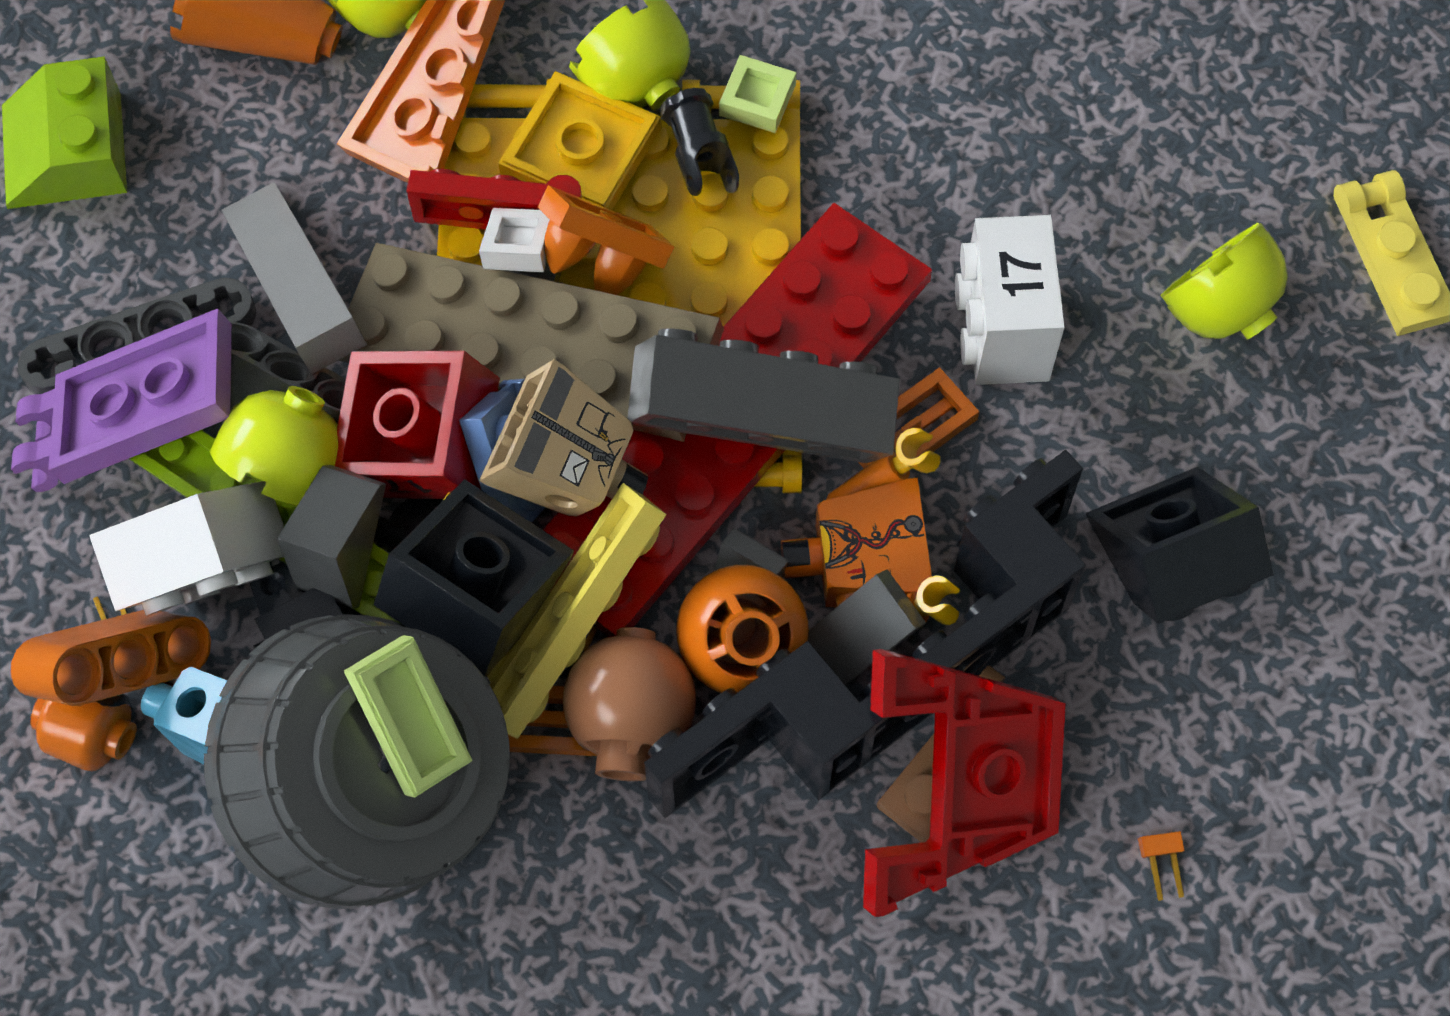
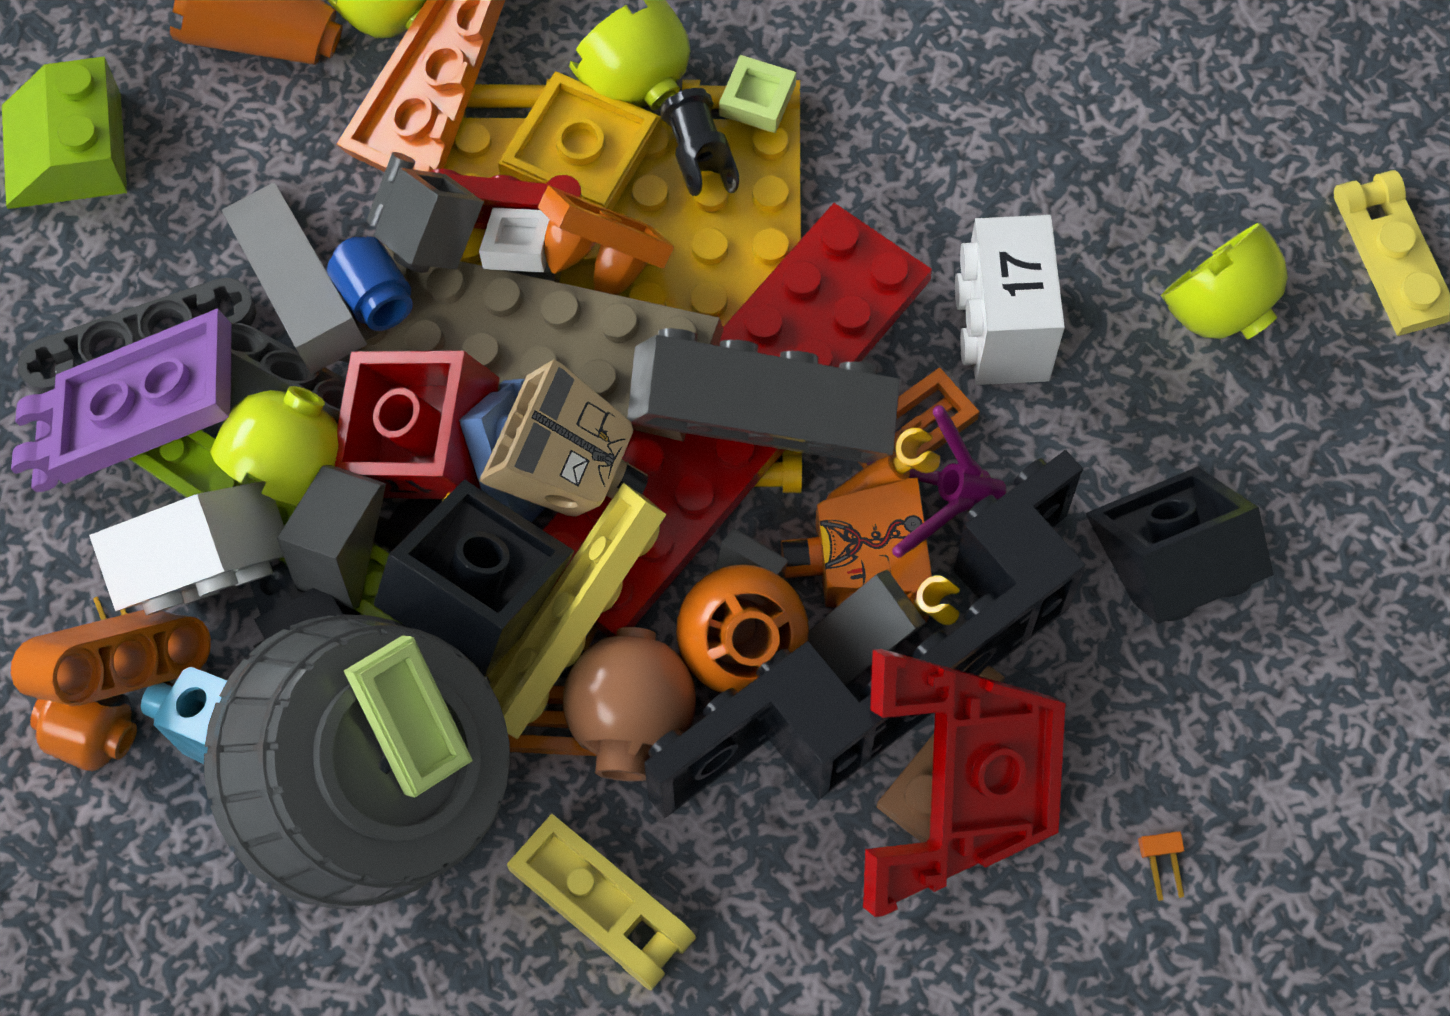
(370, 282): none -> blue brick
(422, 216): none -> dark grey brick
(599, 900): none -> light yellow plate
(958, 483): none -> magenta plant

